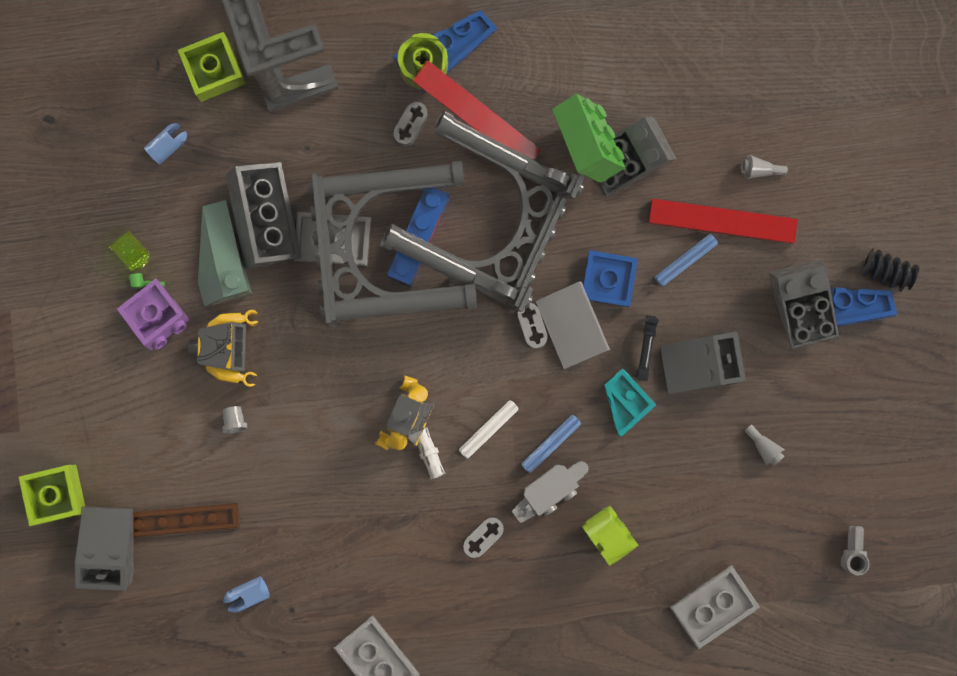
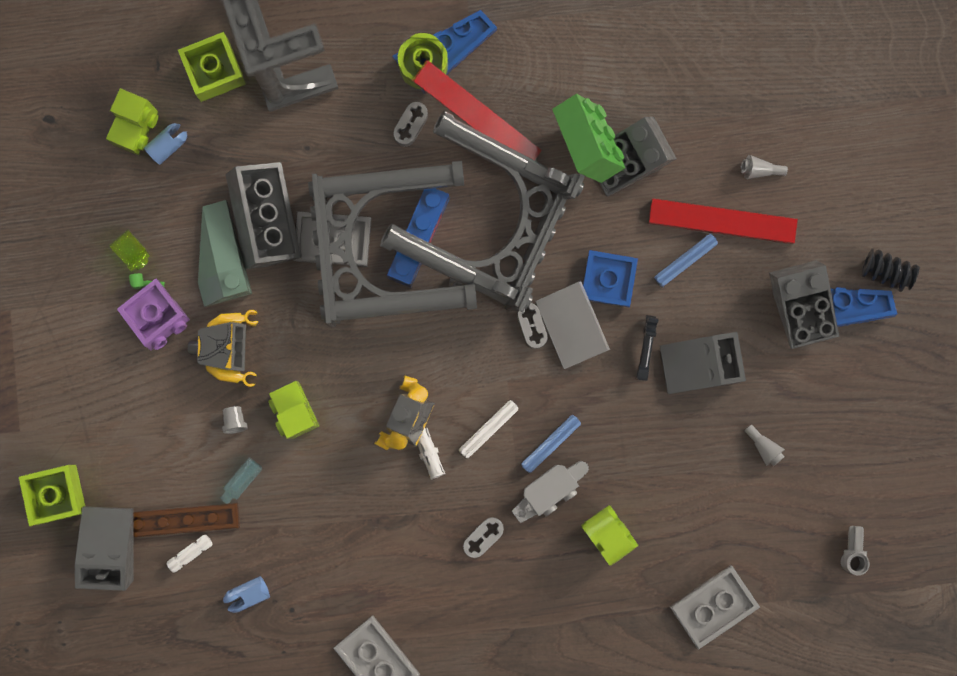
(132, 122): none -> lime brick
(189, 553): none -> white axle
(241, 480): none -> clear light blue cylinder
(293, 411): none -> lime brick
(626, 401): teal wing -> none

